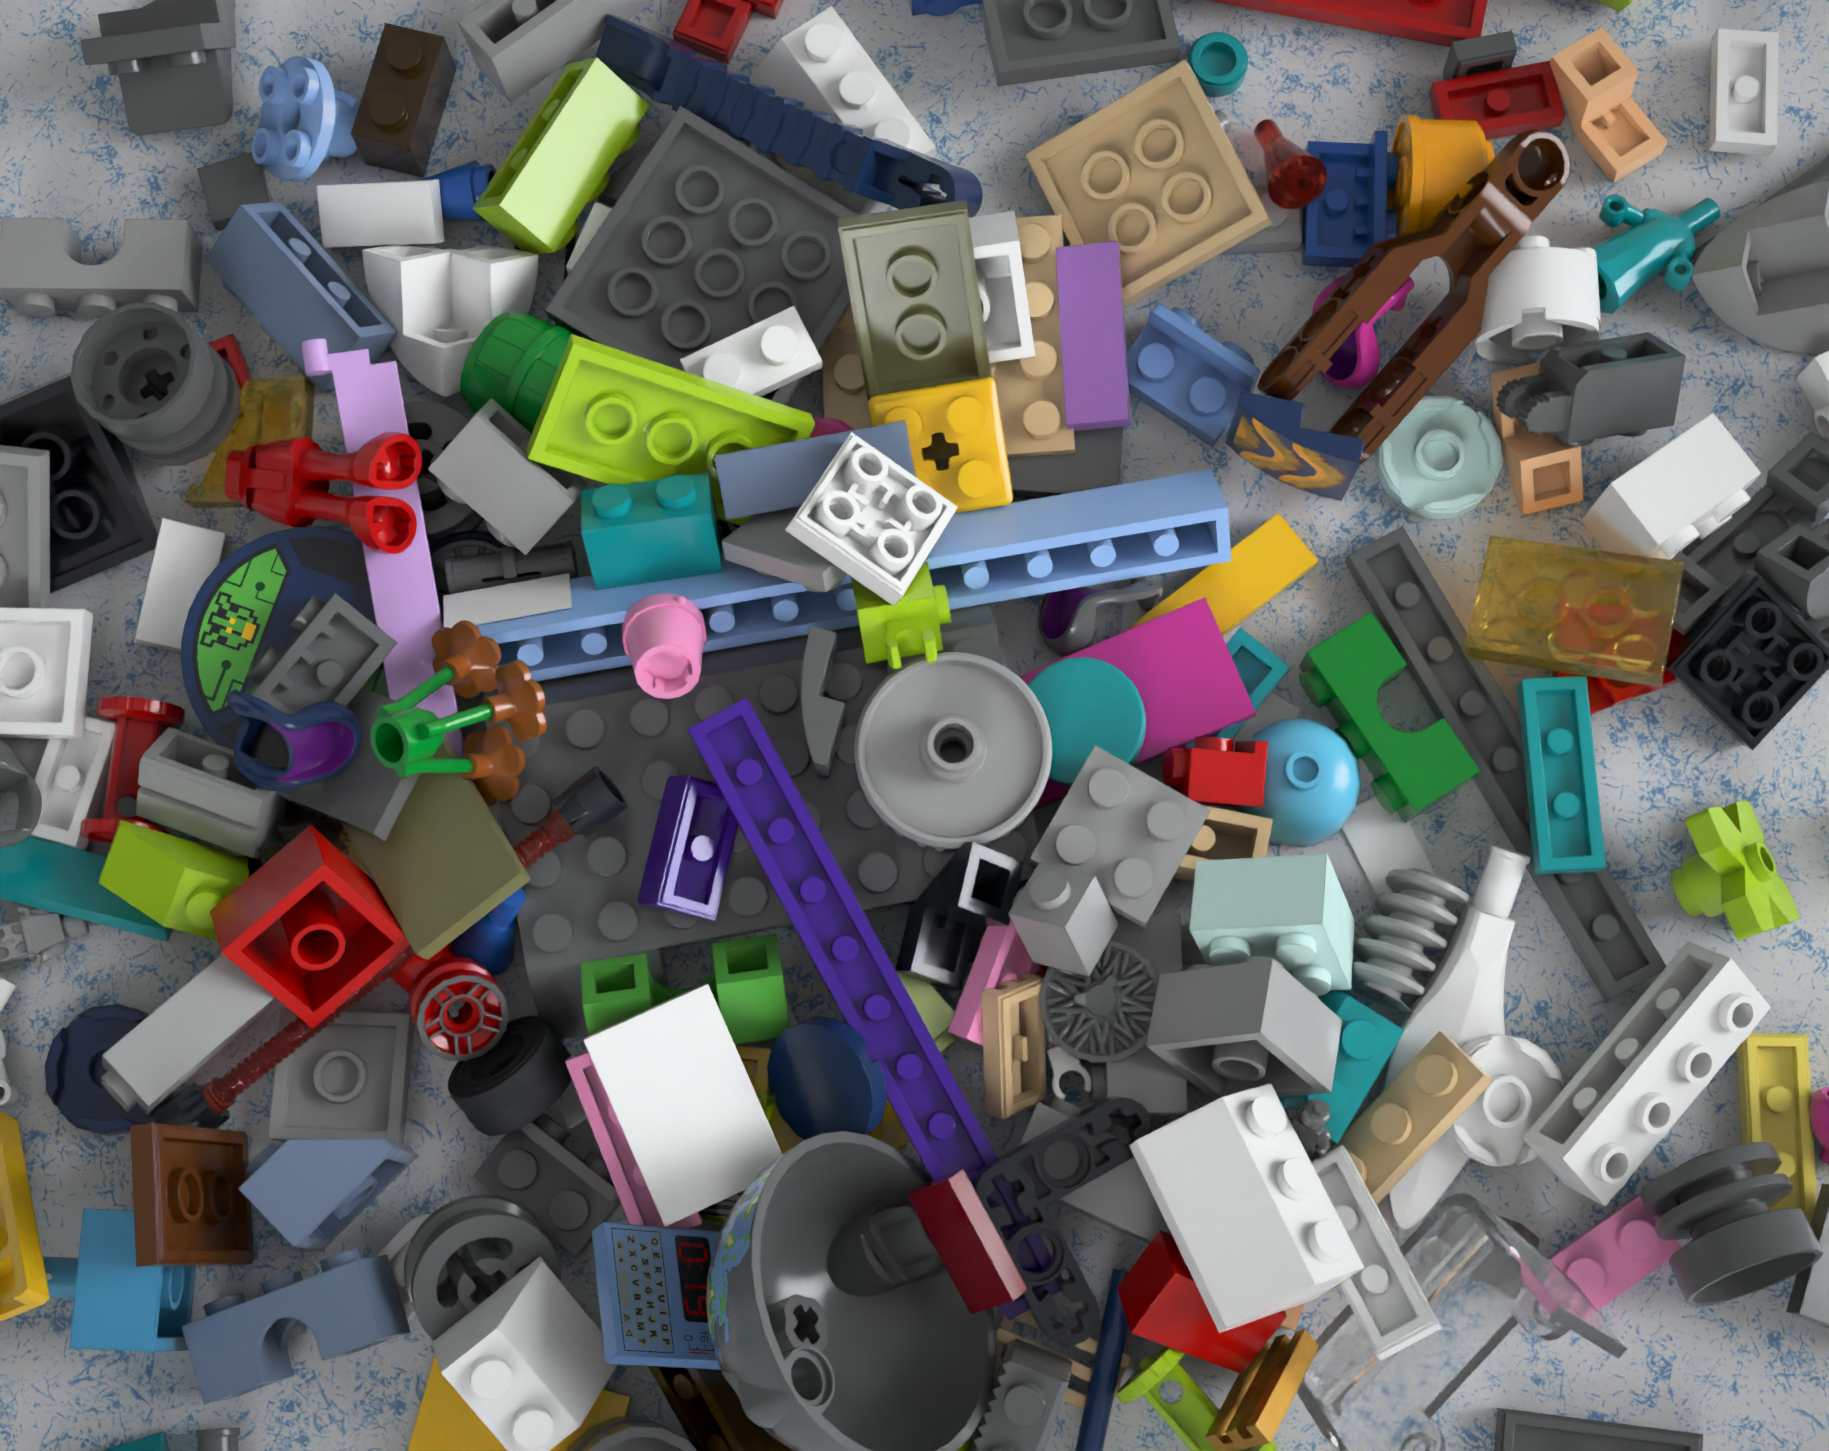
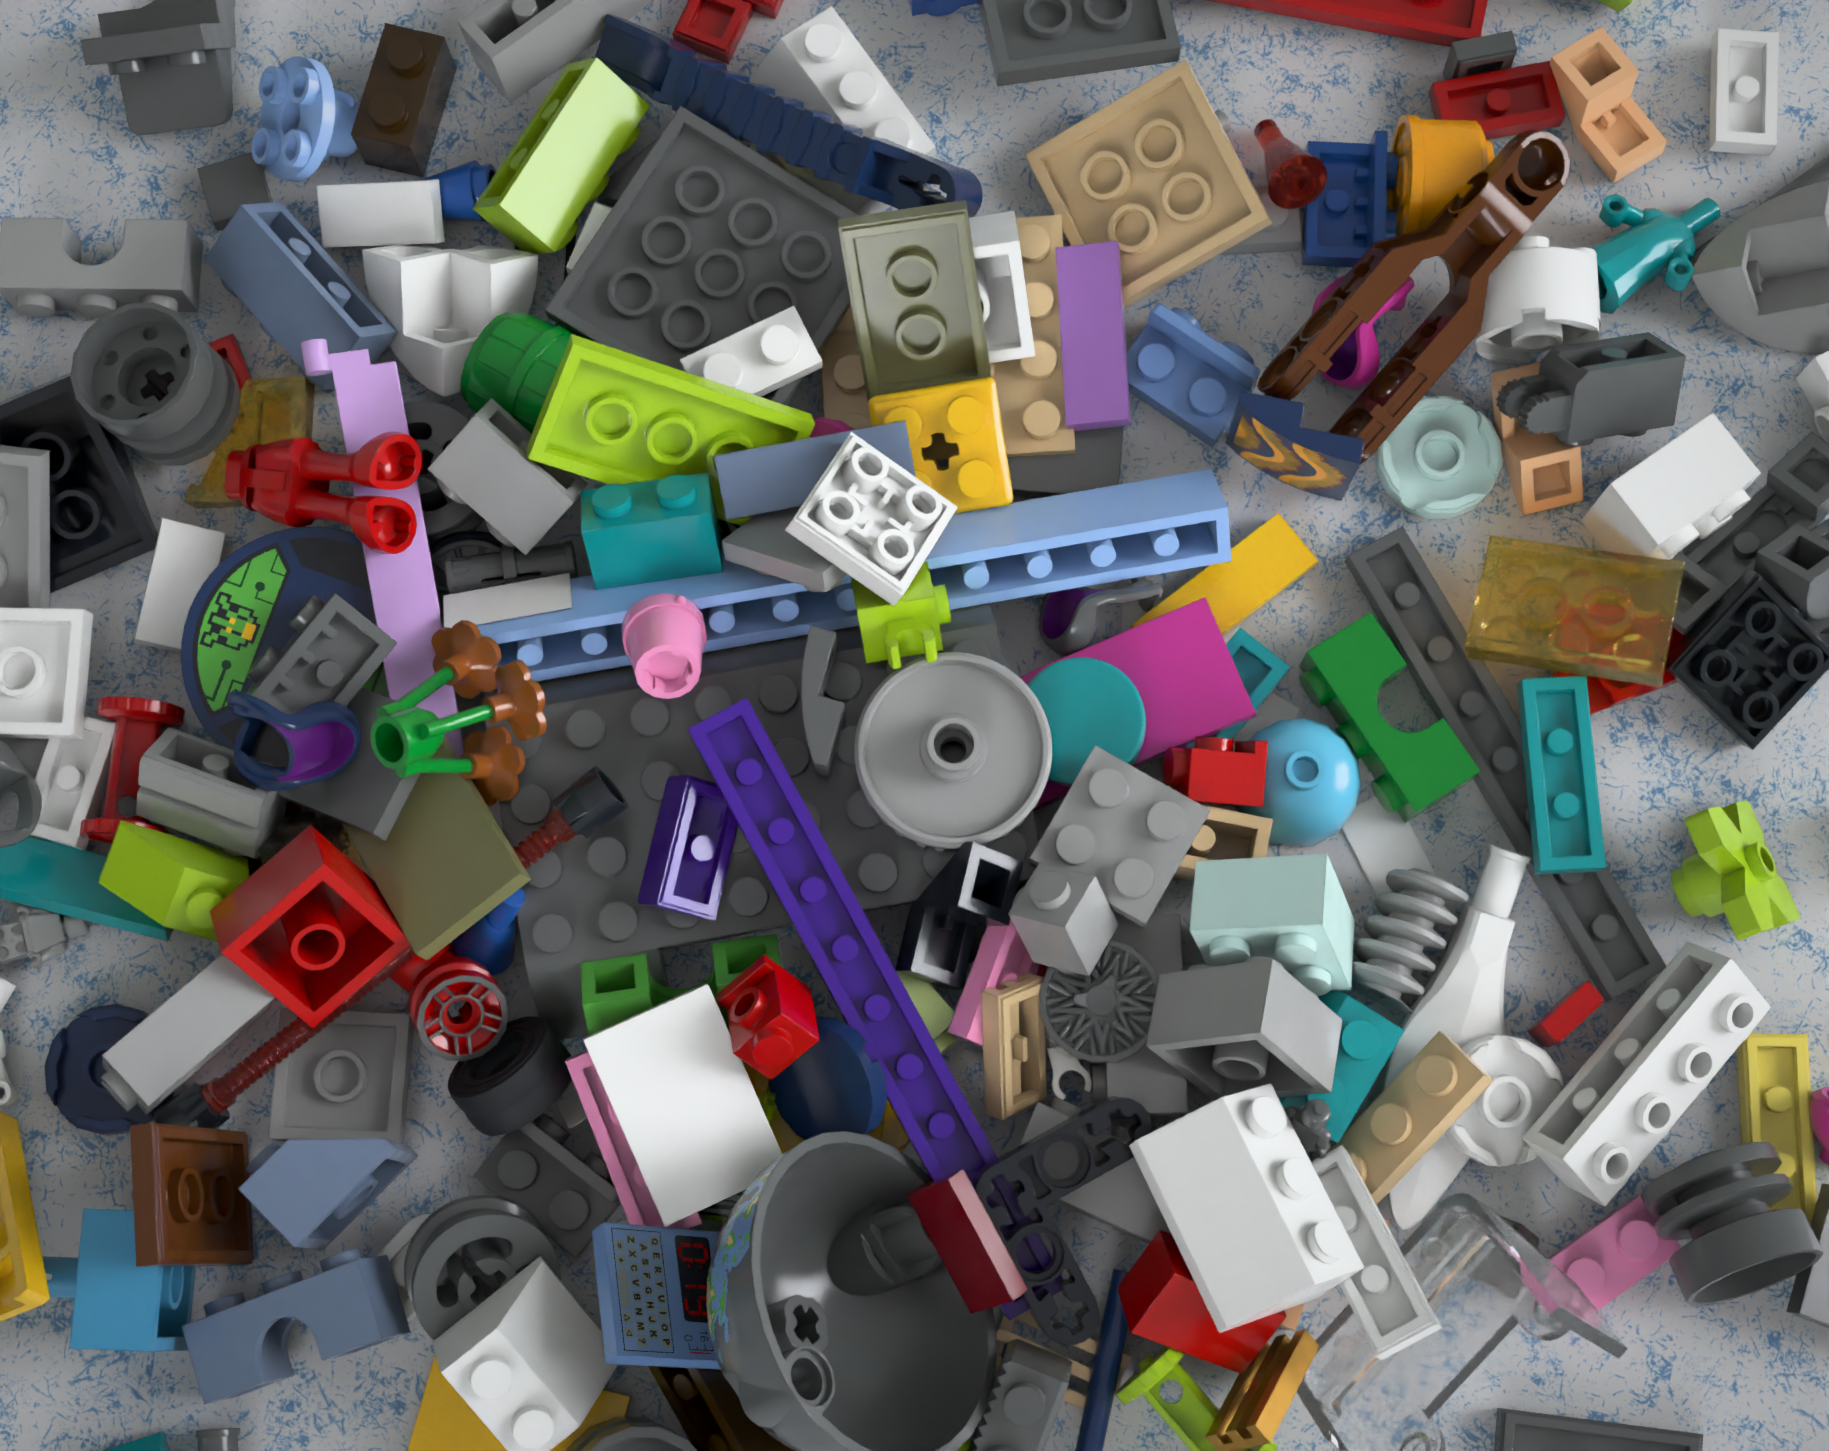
(769, 1017): none -> red brick
(1218, 63): teal tile -> none
(1566, 1015): none -> red tile

